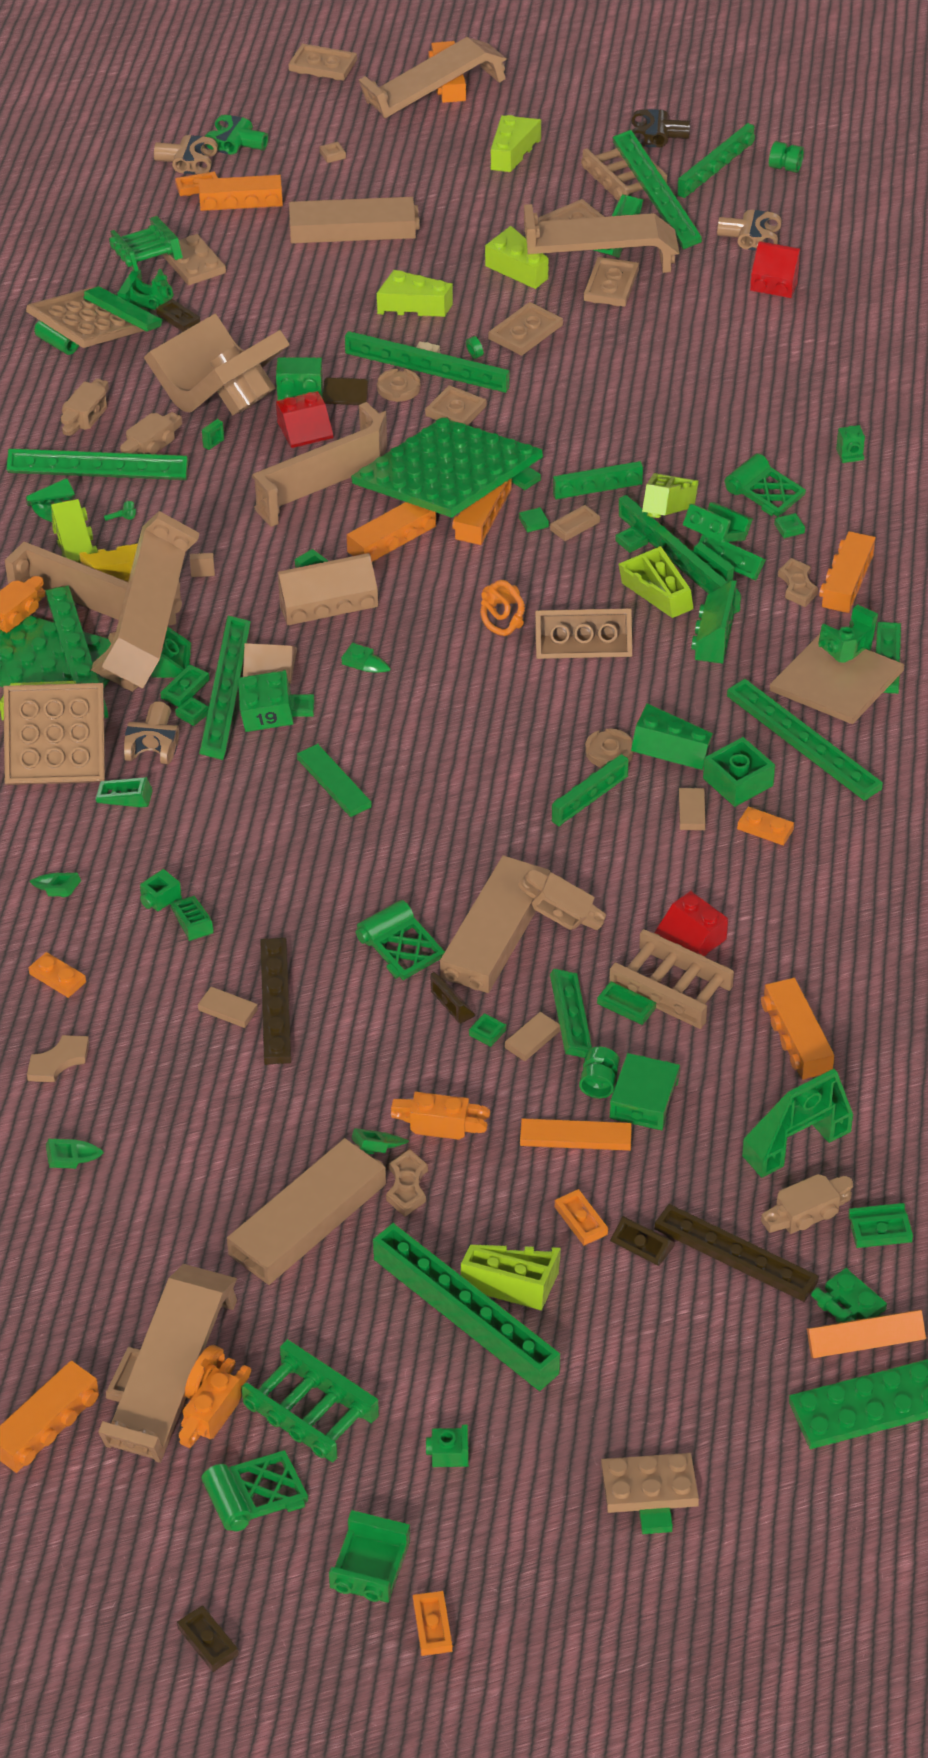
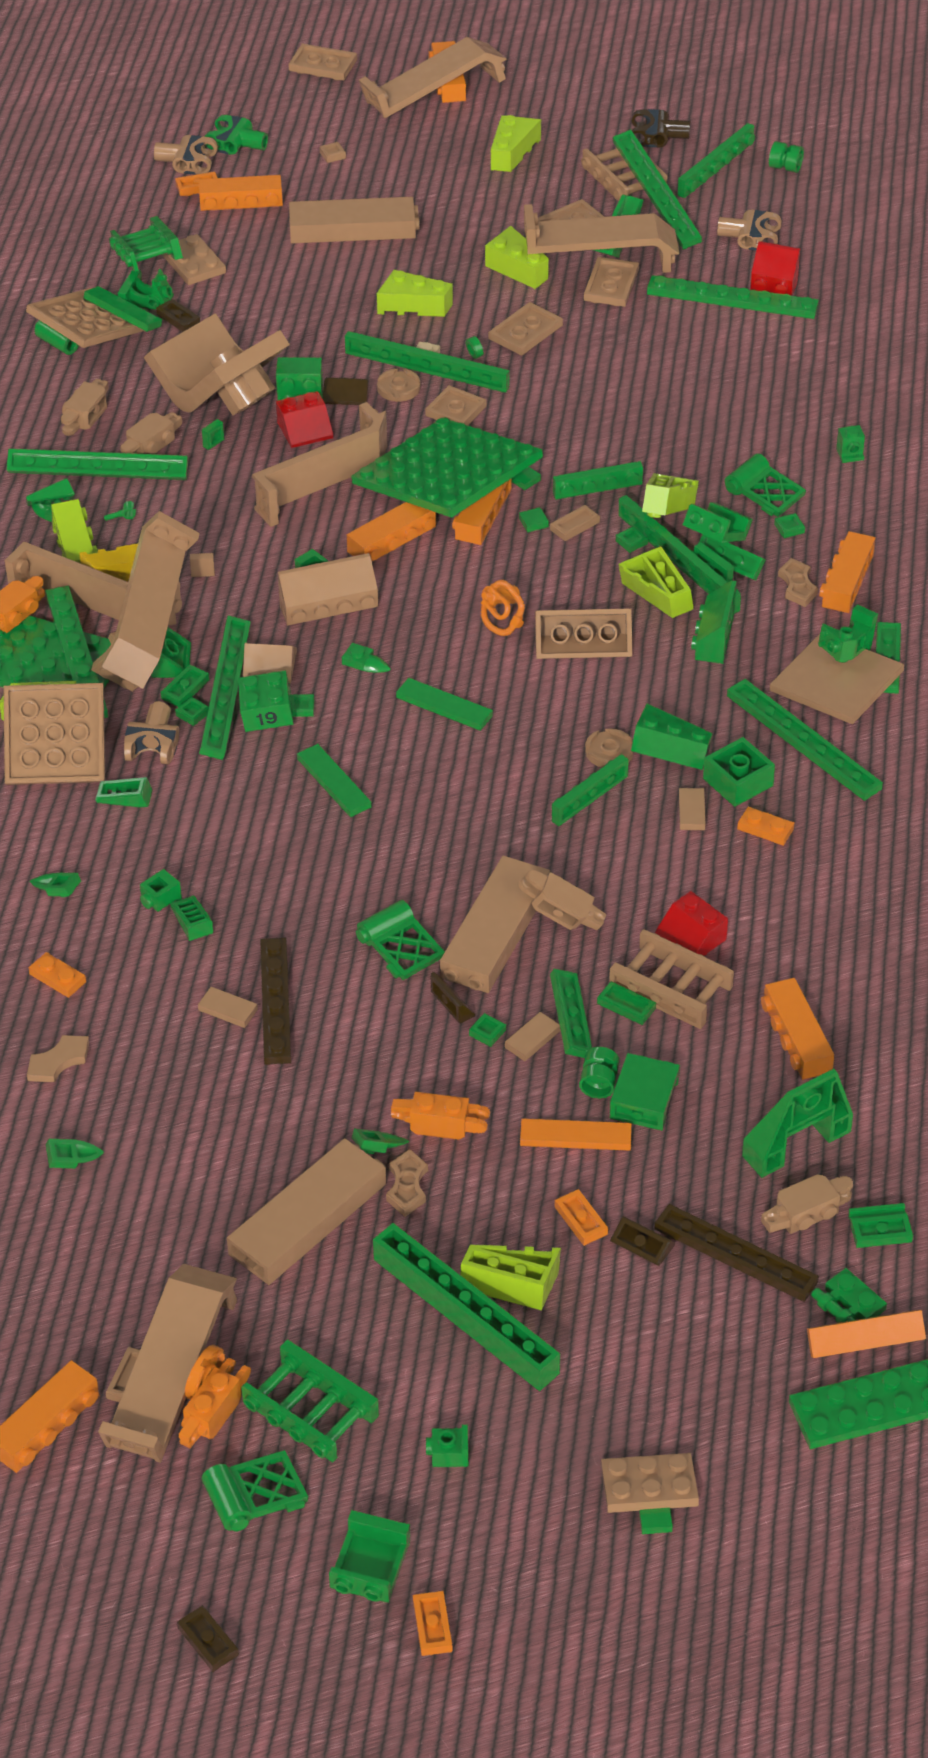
(444, 704): none -> green tile
(733, 297): none -> green plate

